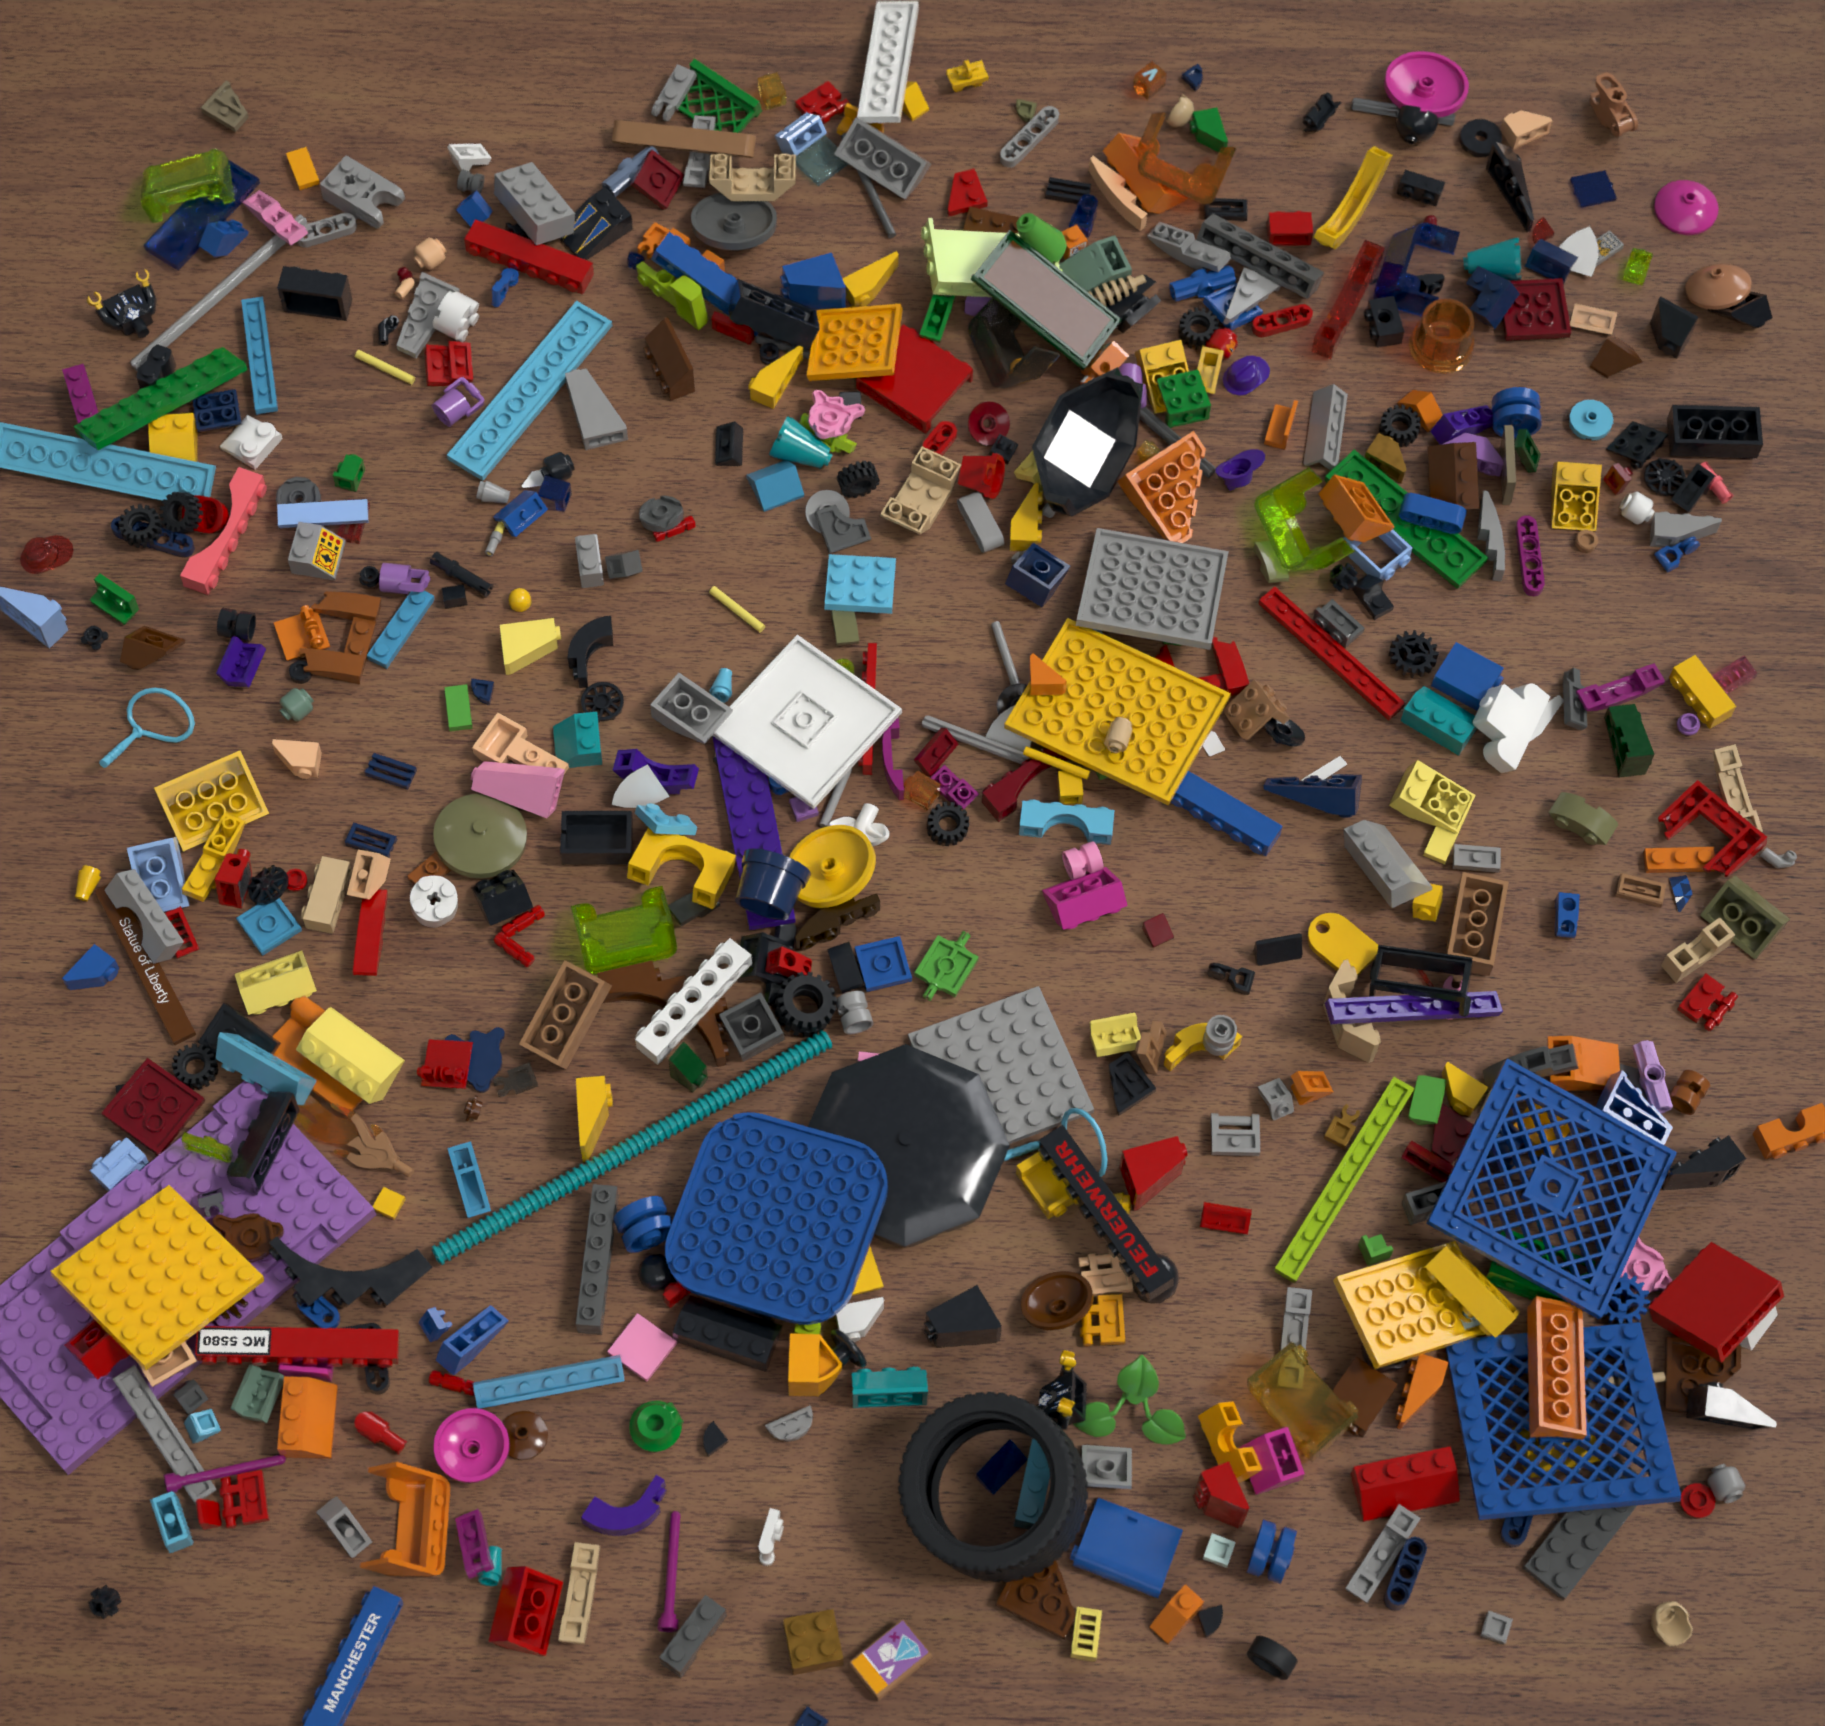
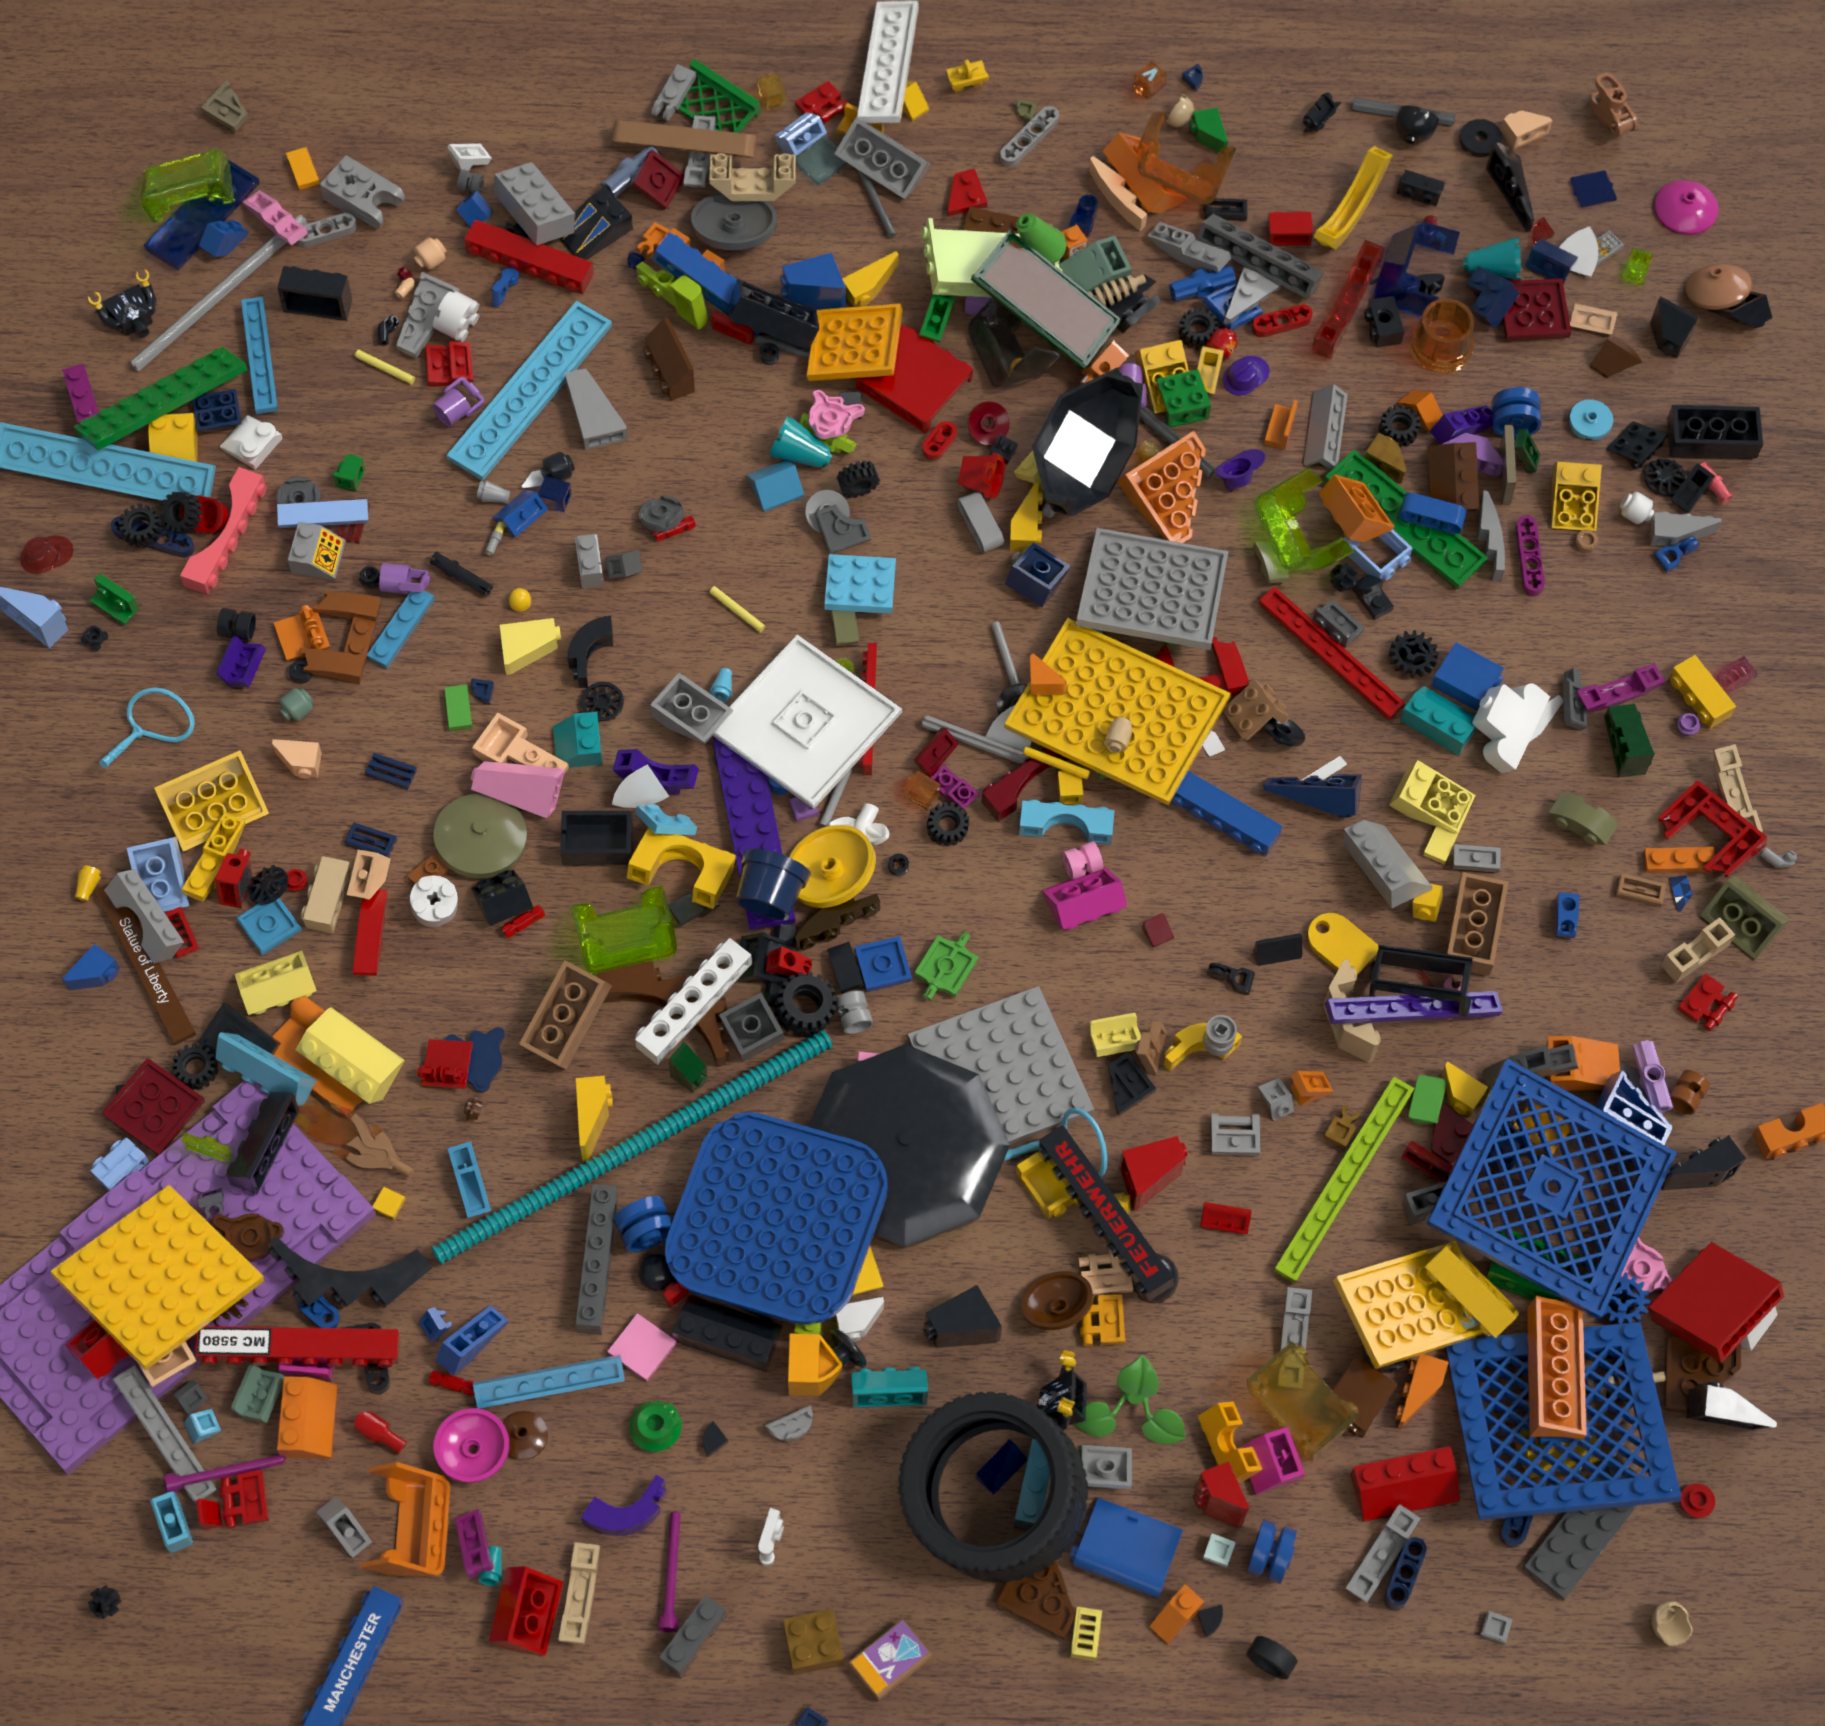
(147, 646): reddish brown slope -> none
(159, 365): black brick -> none
(454, 596): black slope -> none
(514, 949): red axle -> none
(519, 1079): clear smoke plate -> none
(729, 445): black slope -> none
(774, 378): yellow slope -> none
(893, 777): magenta slope -> none
(897, 858): none -> black bush
(923, 492): tan slope -> none
(1068, 188): black tile -> none
(1374, 1249): bright green panel -> none
(1426, 82): dark pink dish -> none
(1618, 478): dark red tile -> none
(1726, 1483): light grey head -> none

